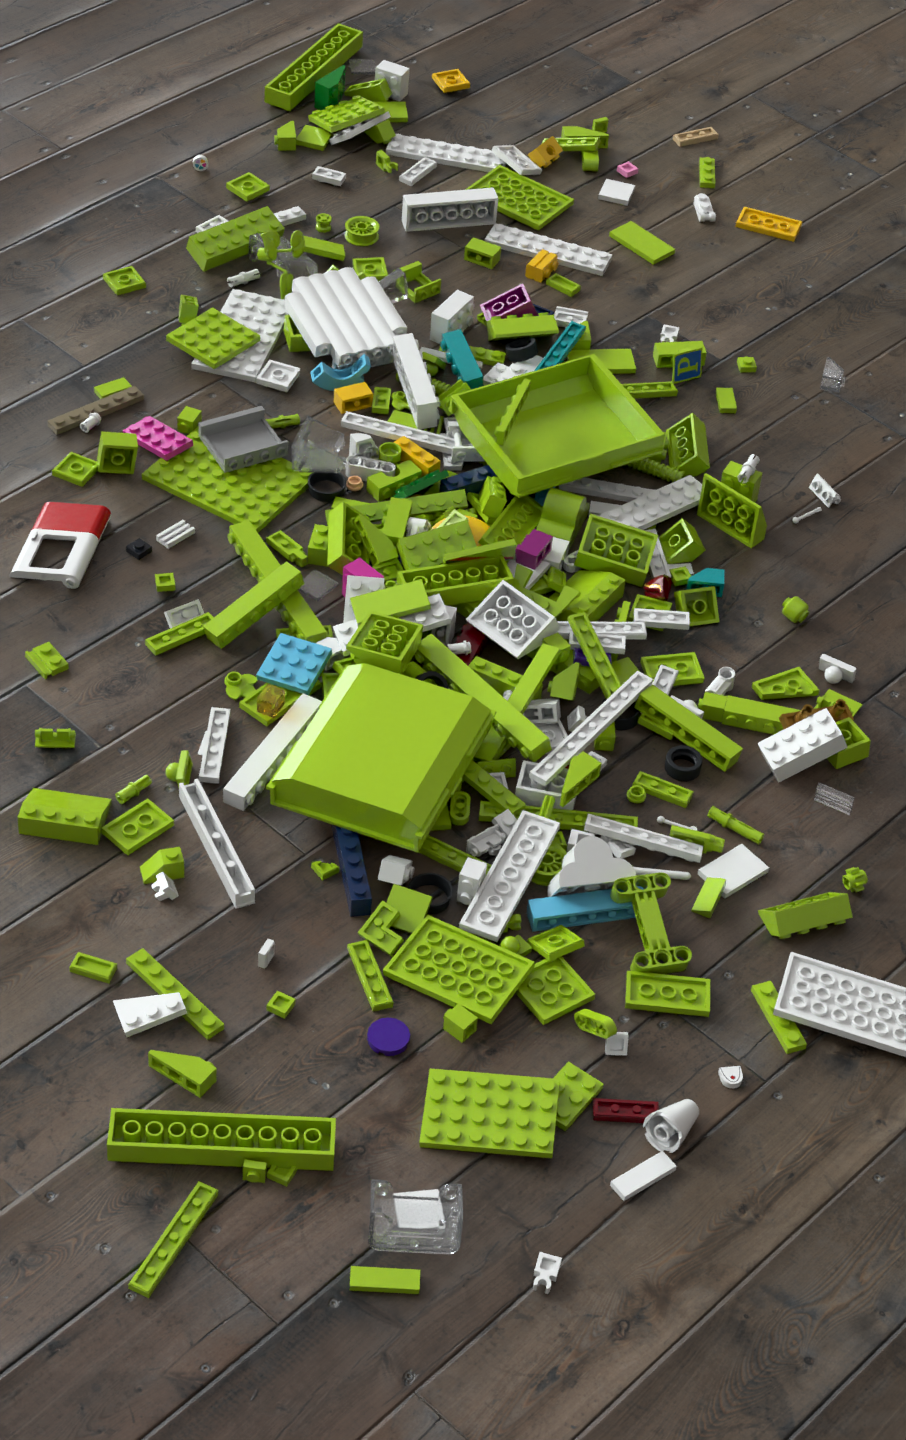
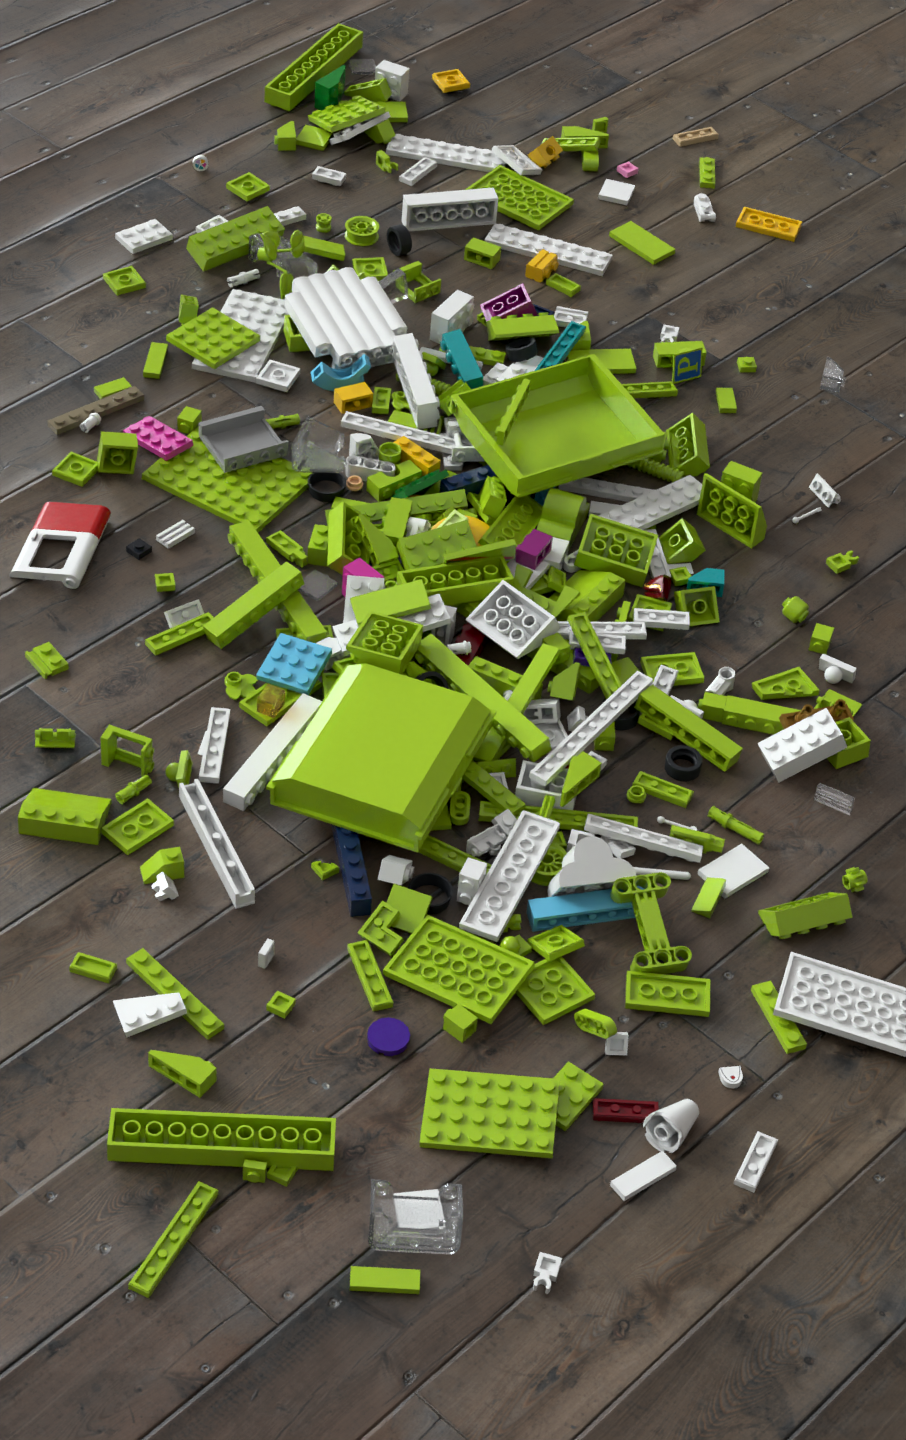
(110, 751): none -> lime panel
(143, 236): none -> white plate
(155, 360): none -> lime tile
(399, 239): none -> black tyre
(748, 468): white pin -> none
(755, 1162): none -> white tile
(821, 638): none -> lime brick
(841, 562): none -> lime plate

